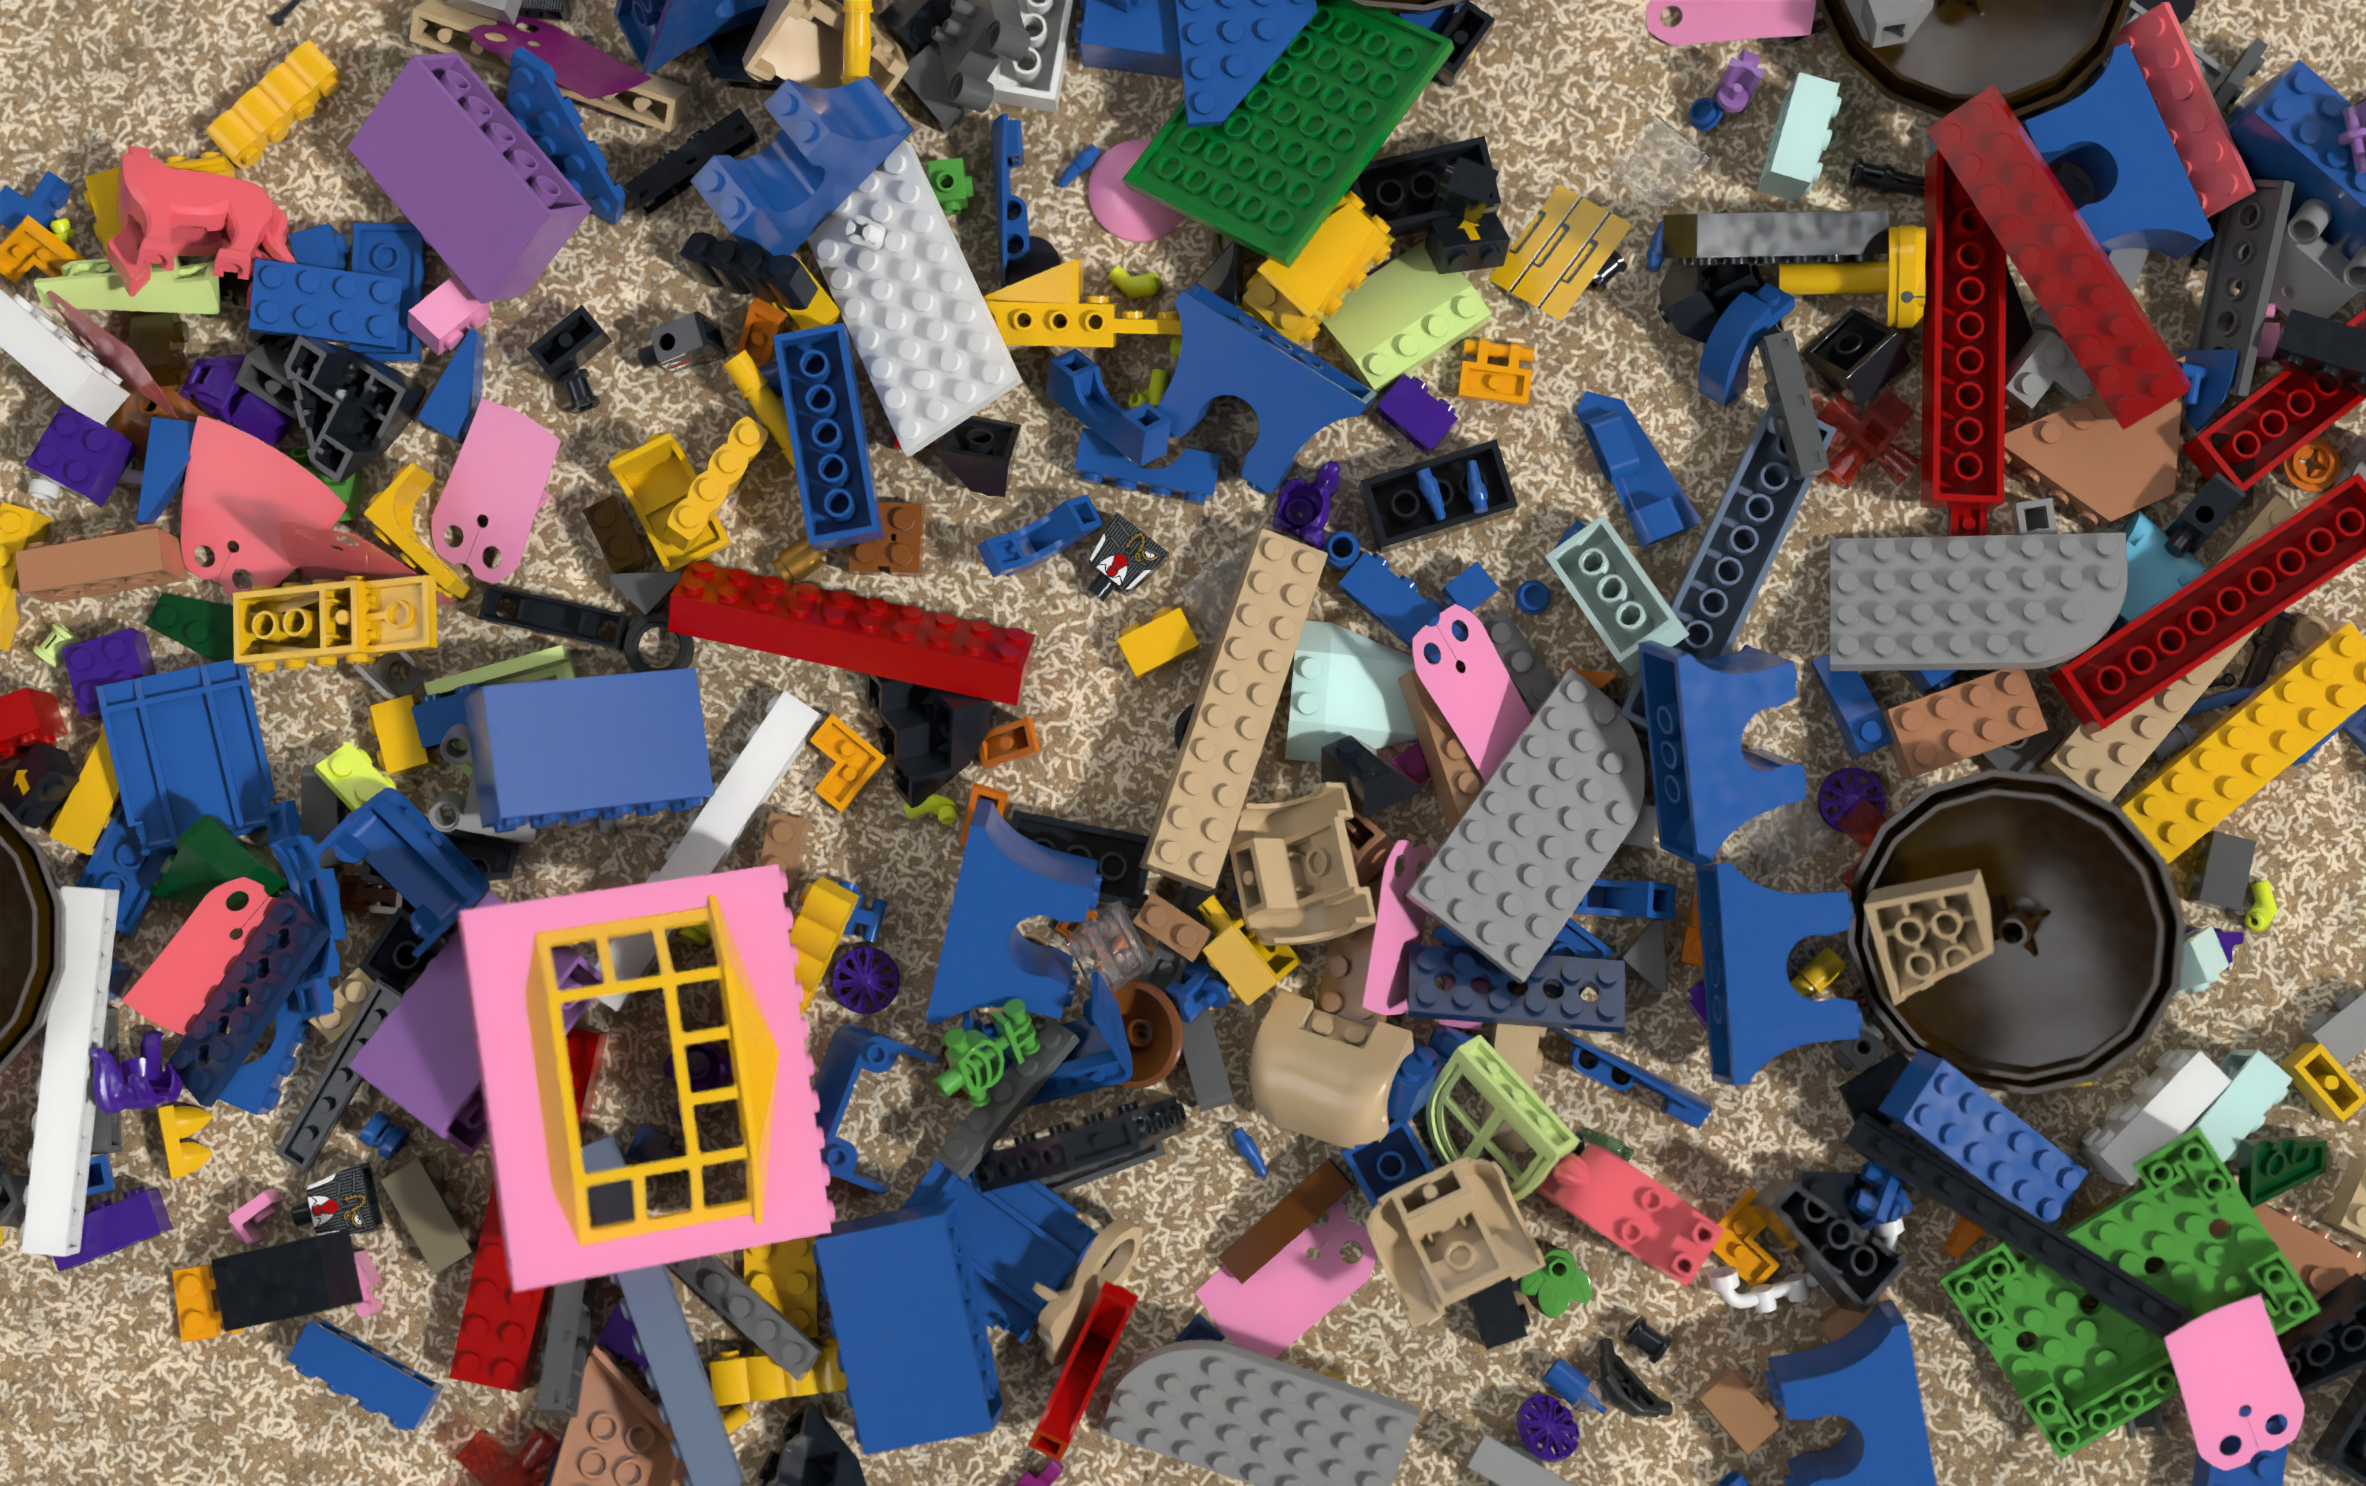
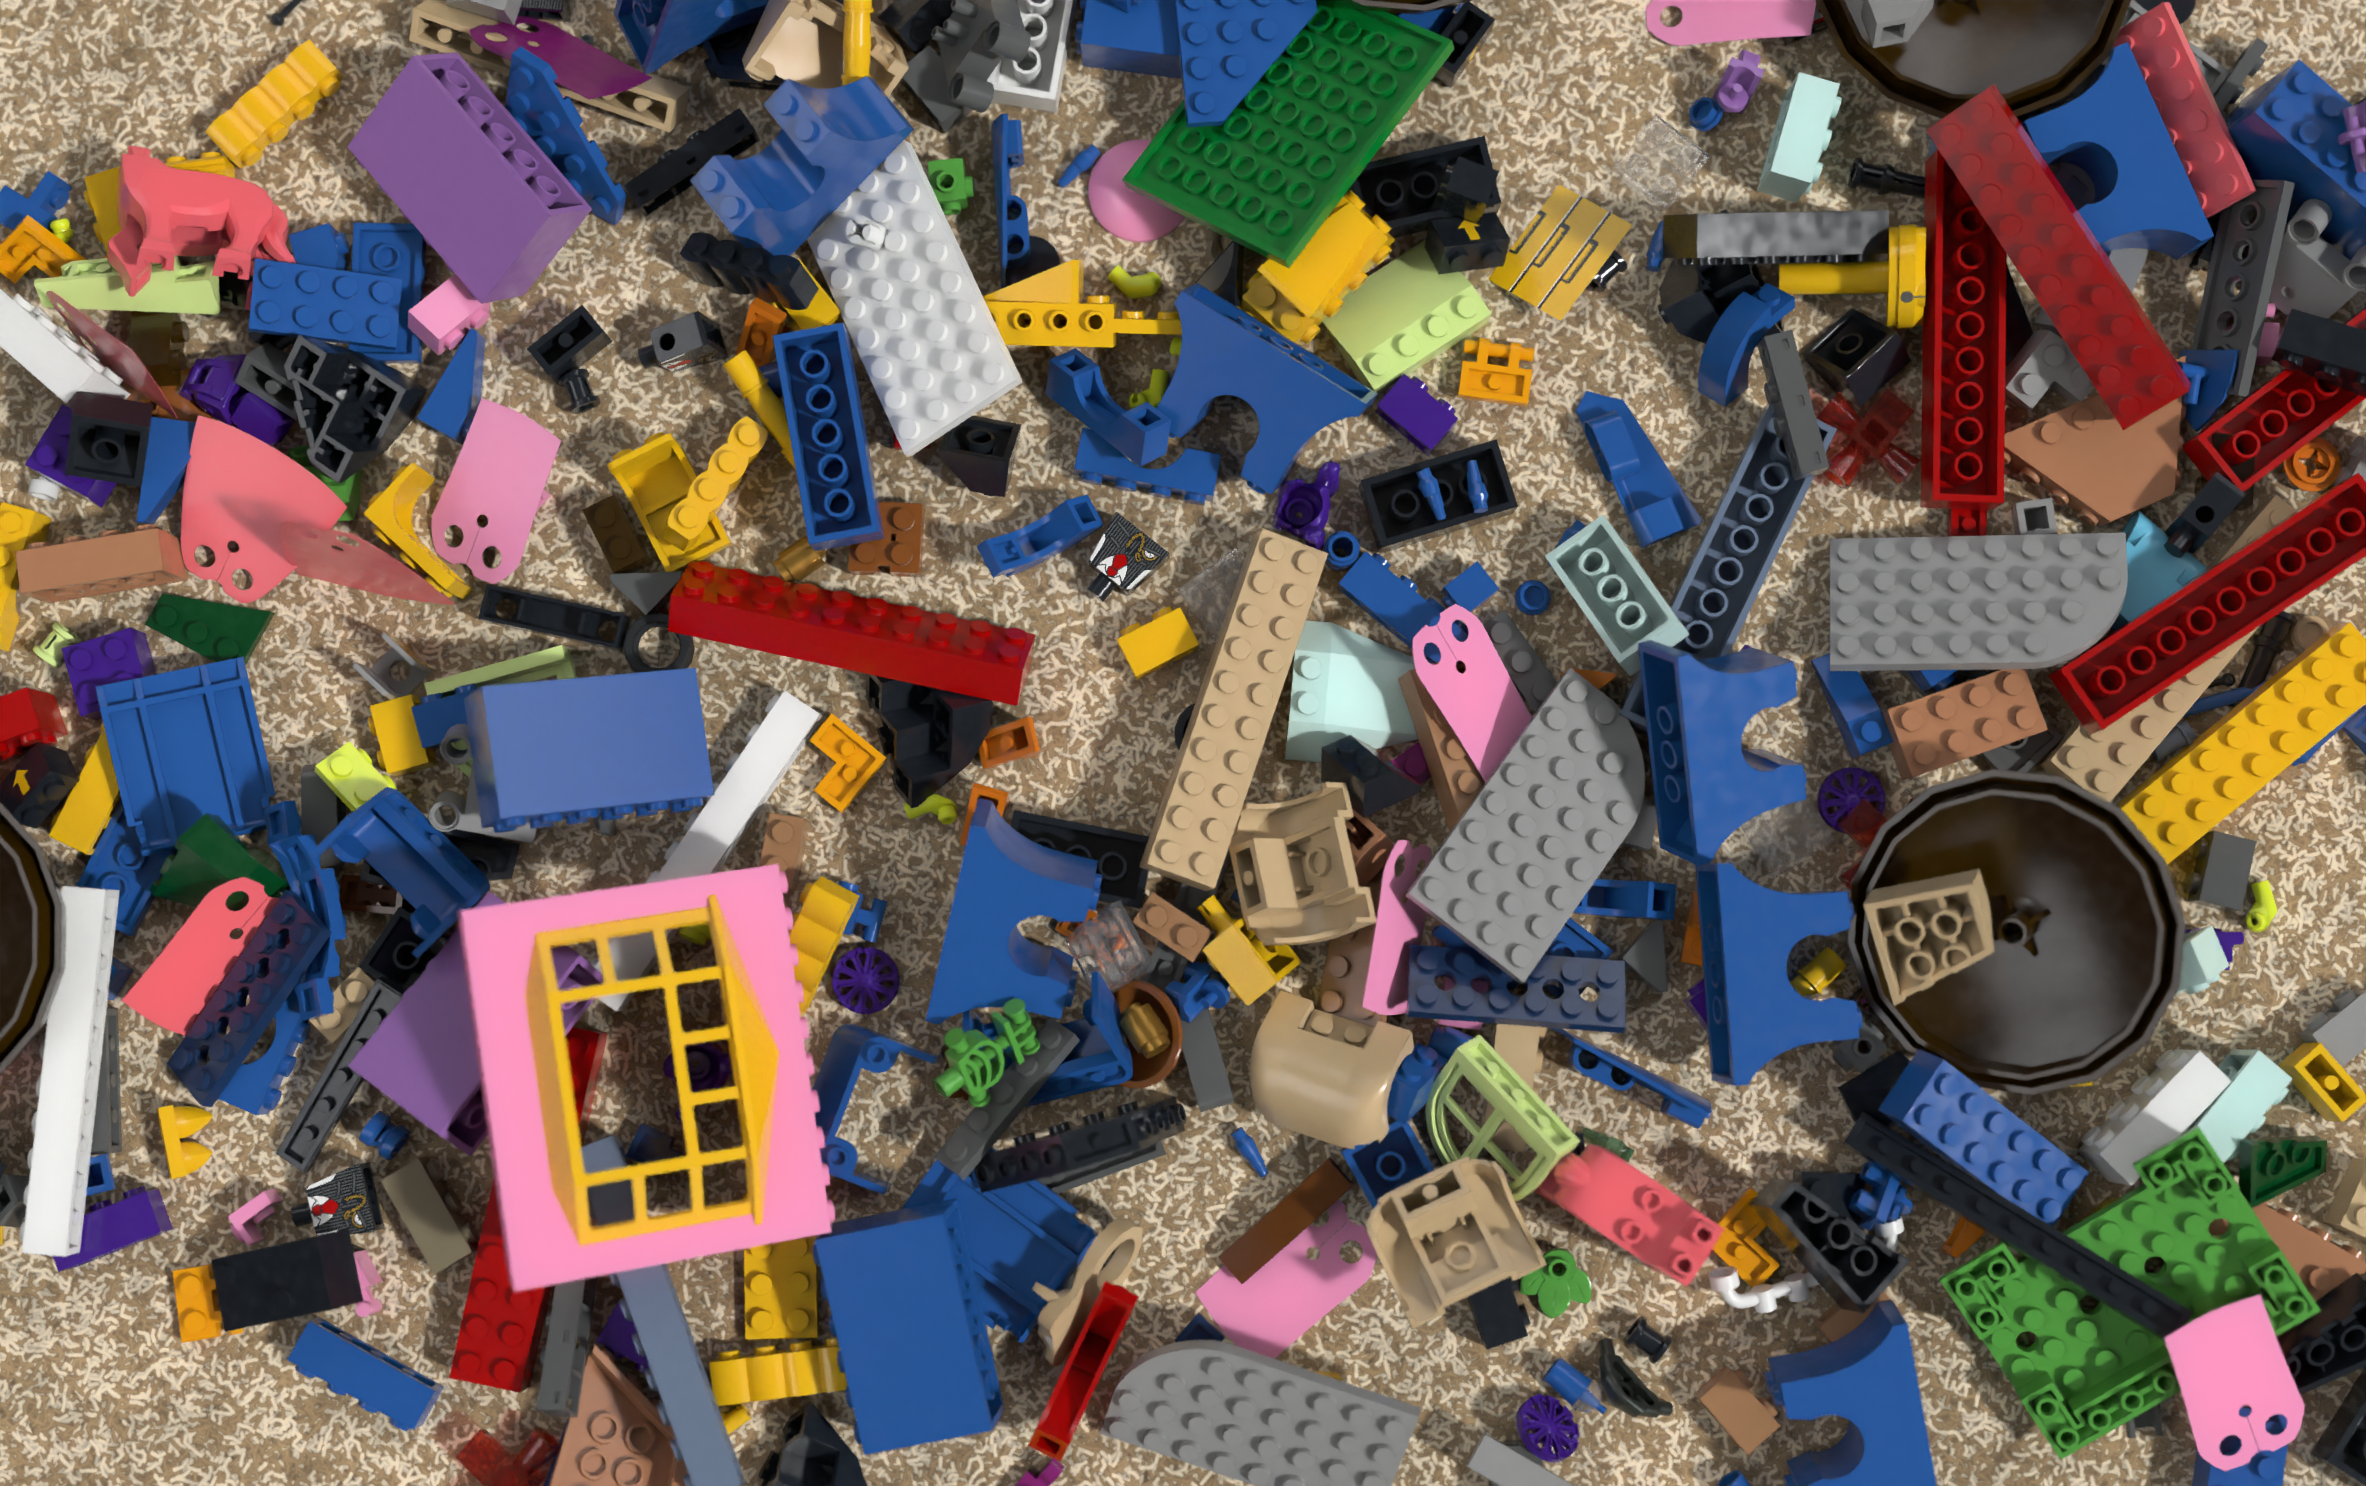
(108, 439): none -> black slope
(134, 1082): dark purple hair -> none
(333, 621): yellow wedge -> none
(750, 1313): dark grey plate -> none
(1144, 1029): none -> pearl gold brick

